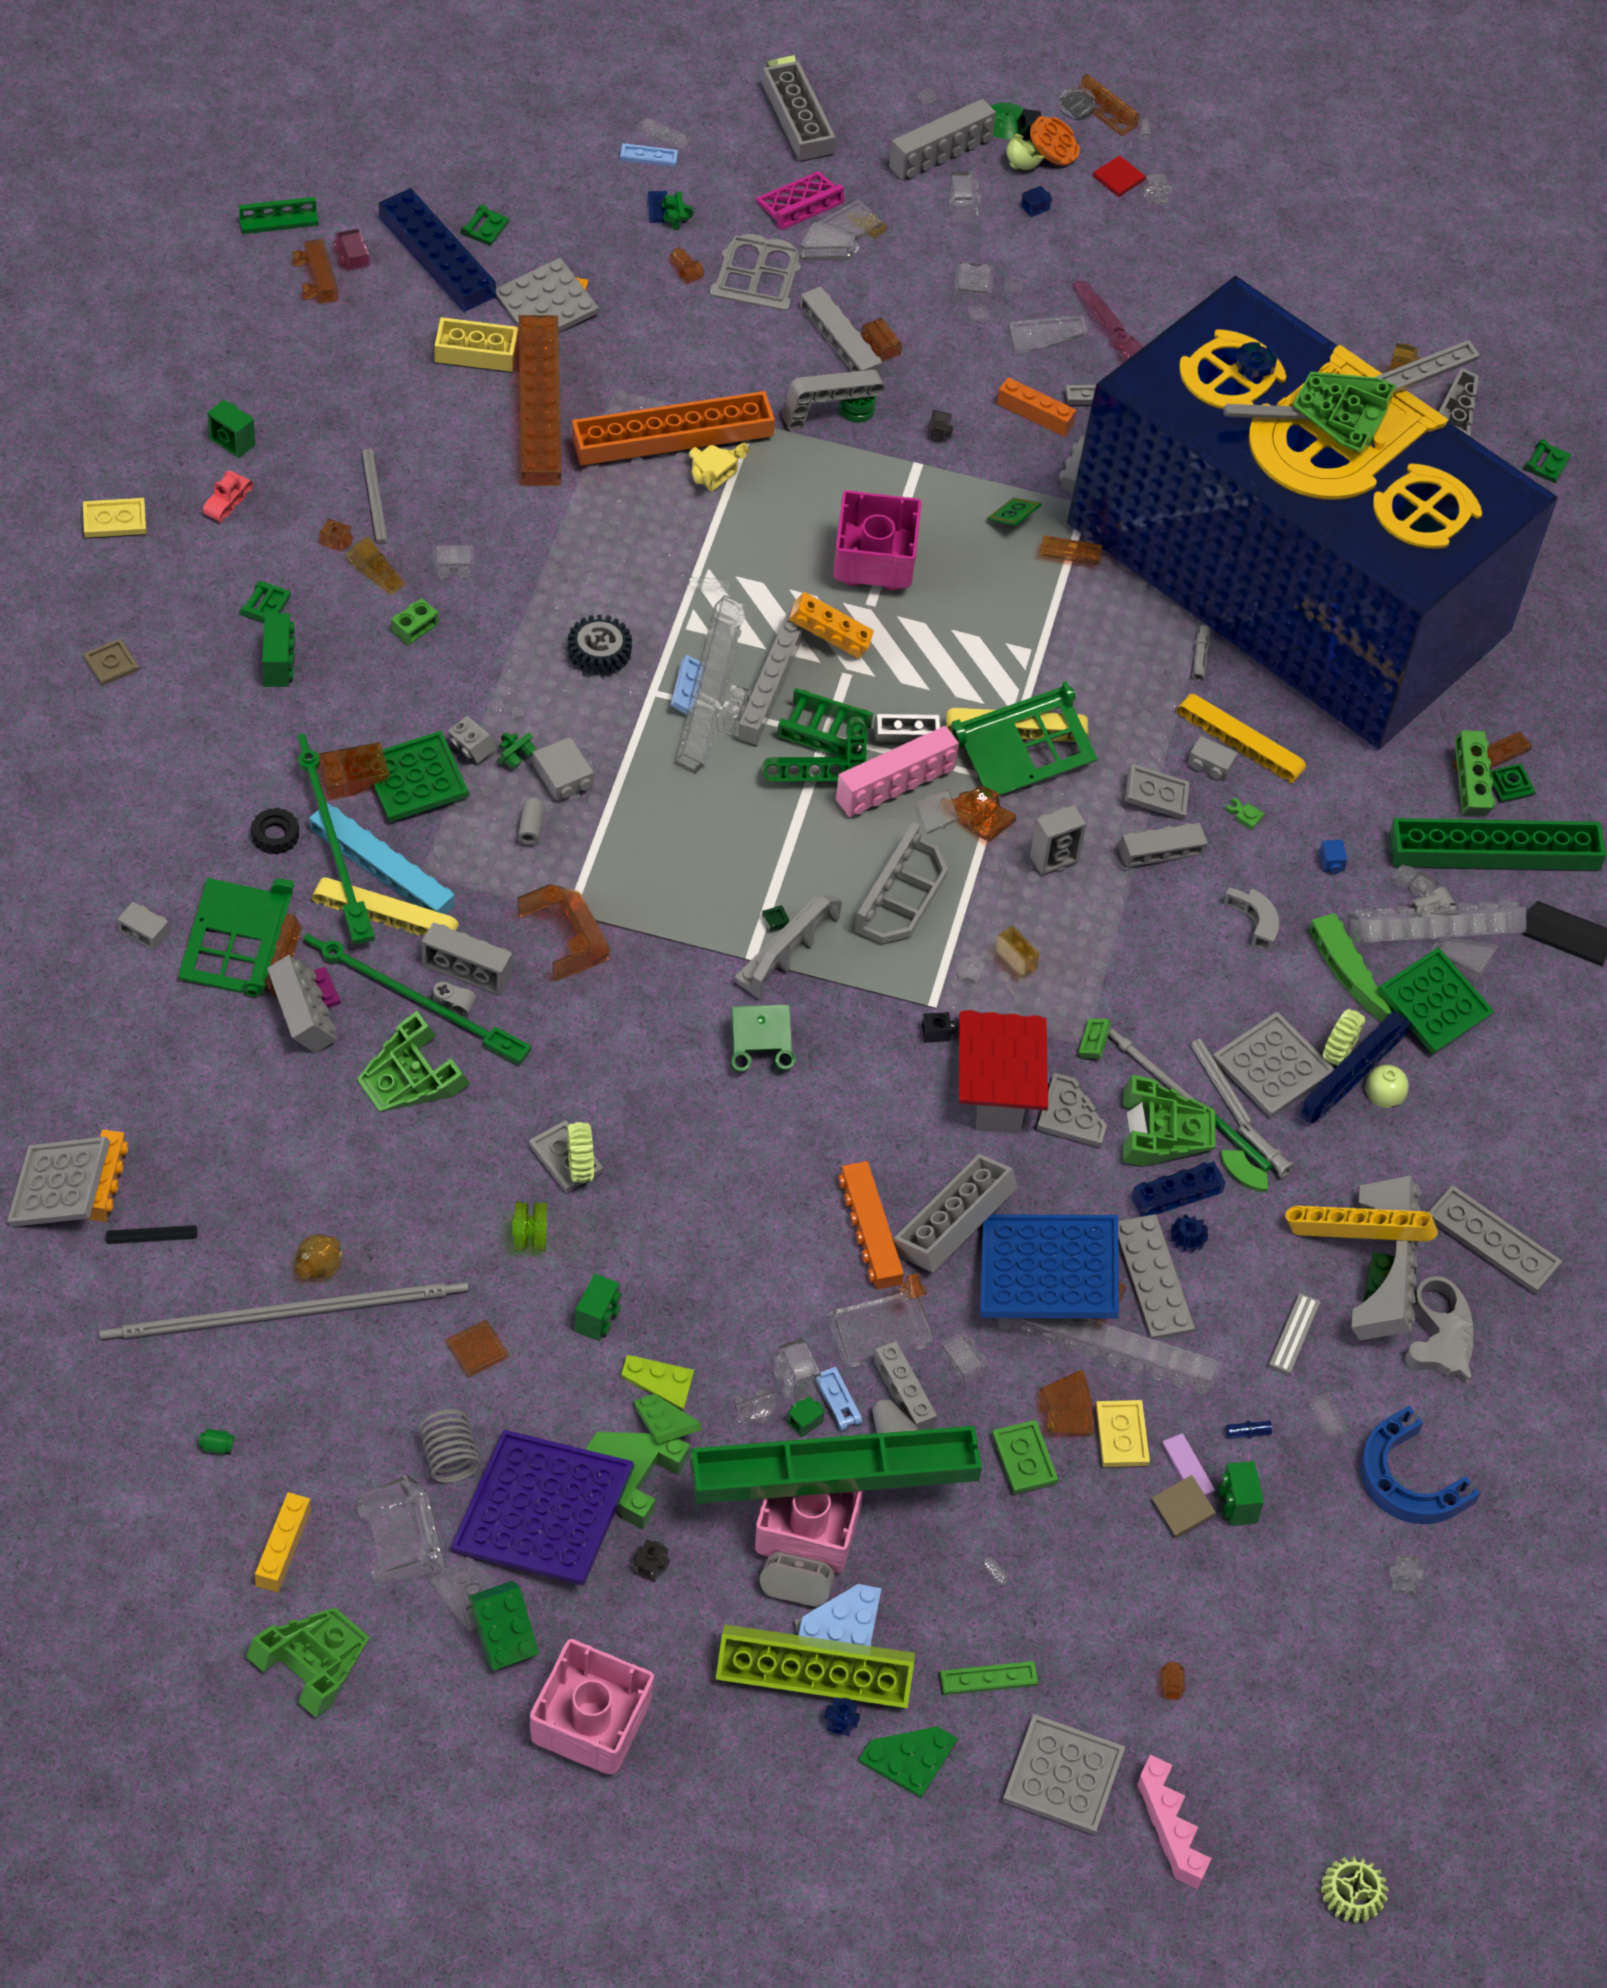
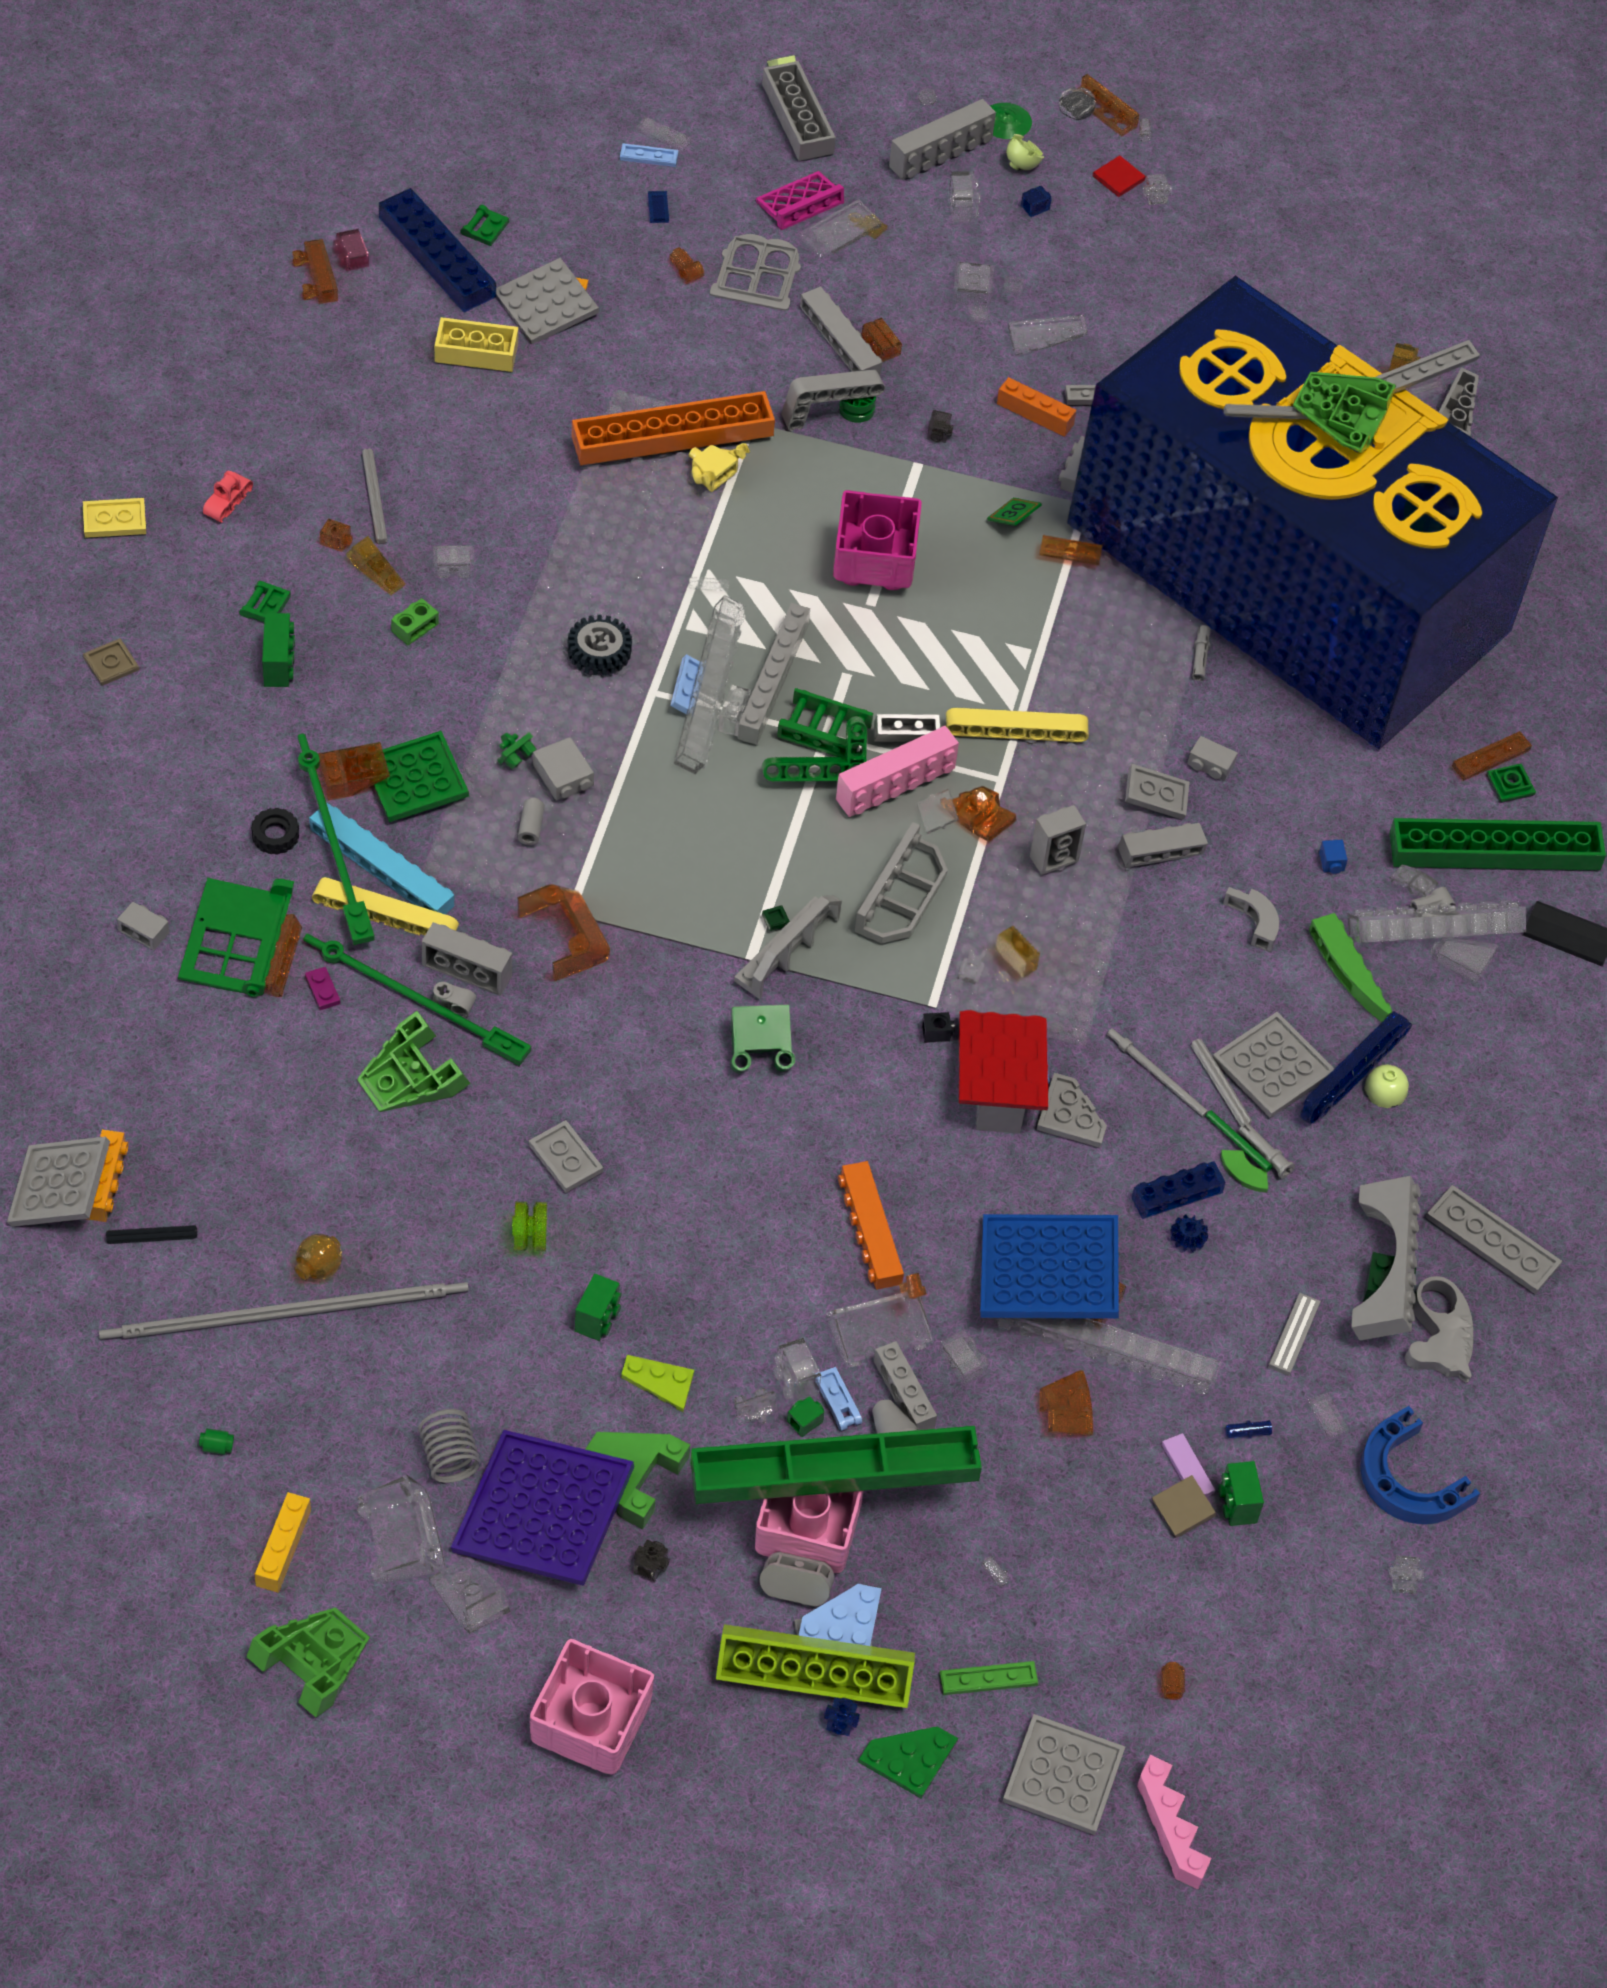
(231, 428): green brick -> none
(278, 218): green fence -> none
(302, 1003): light grey brick -> none
(471, 739): light grey brick -> none
(477, 1348): clear orange tile -> none
(503, 1625): green brick -> none
(539, 400): clear orange brick -> none
(580, 1152): yellowish green gear -> none
(665, 1419): bright green wing -> none
(676, 210): green hips -> none
(828, 243): clear slope -> none
(828, 624): light orange brick -> none
(955, 1213): light grey brick -> none
(1000, 752): green door -> none
(1024, 1457): bright green plate -> none
(1025, 121): black brick -> none
(1054, 140): orange tile -> none
(1094, 1038): bright green plate -> none
(1120, 339): clear pink piece -> none
(1122, 1433): light yellow plate -> none
(1137, 1119): white sticker -> none
(1154, 1277): light grey plate -> none
(1173, 1124): bright green wedge -> none
(1242, 737): yellow beam -> none
(1246, 815): bright green plate -> none
(1251, 368): clear blue plate -> none
(1343, 1037): yellowish green gear -> none
(1345, 1886): yellowish green gear -> none
(1361, 1223): yellow beam -> none
(1435, 1000): green plate -> none
(1468, 781): bright green brick -> none
(1552, 465): green plate -> none

